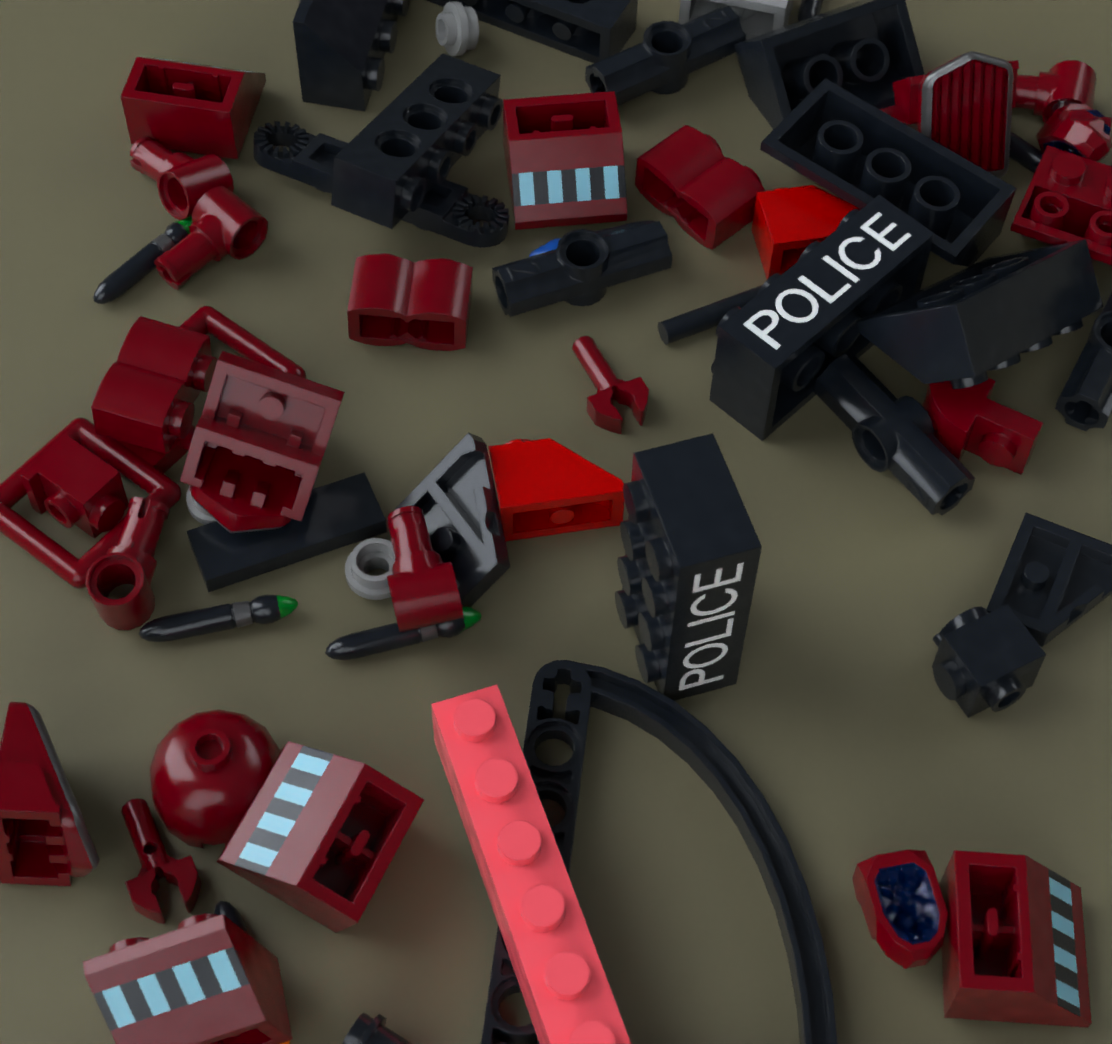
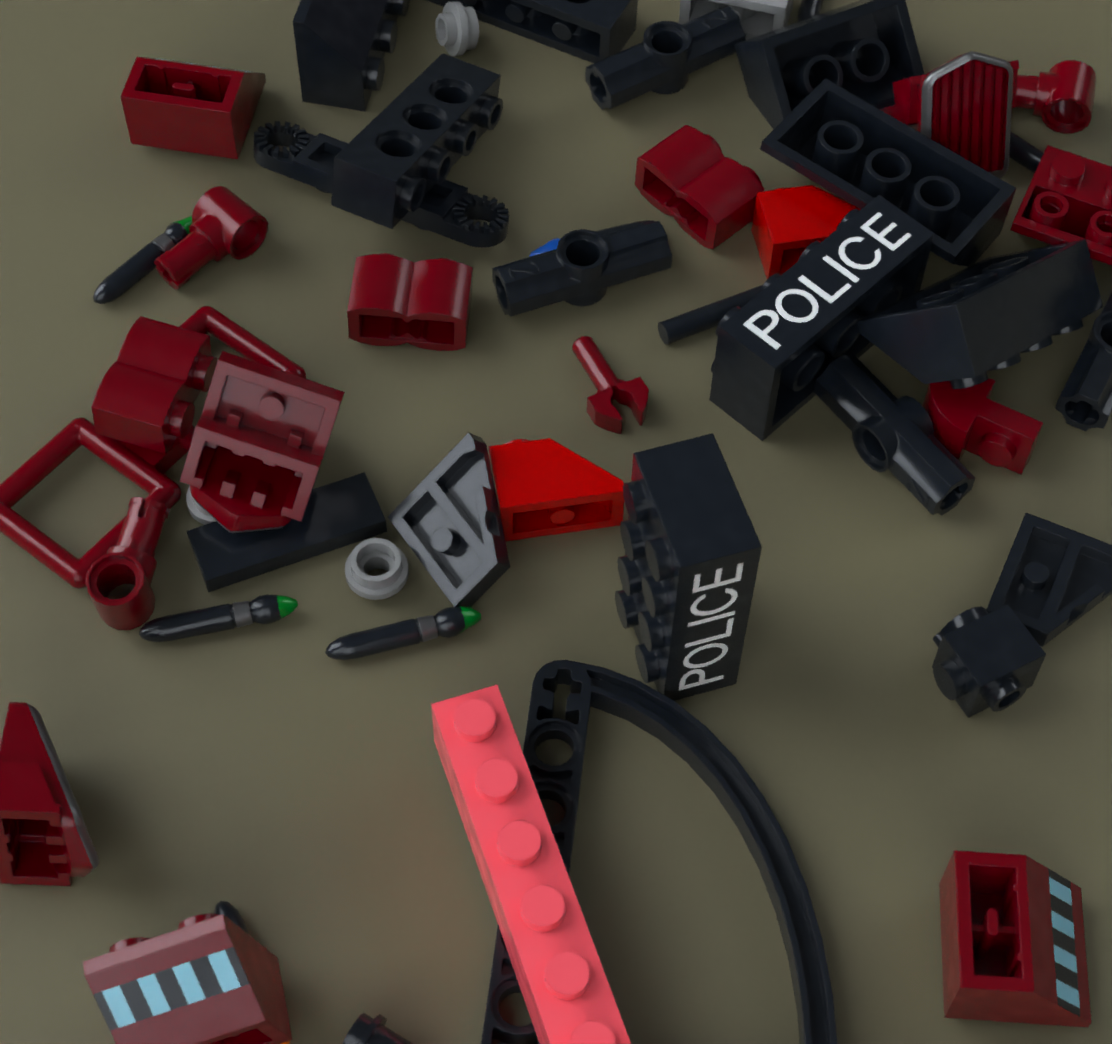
(76, 487): dark red brick -> none
(156, 864): dark red bar -> none
(178, 176): dark red pin -> none
(210, 774): dark red cylinder -> none
(321, 834): dark red slope -> none
(421, 584): dark red pin -> none
(564, 160): dark red slope -> none
(902, 905): rock -> none
(1077, 131): dark red rock -> none

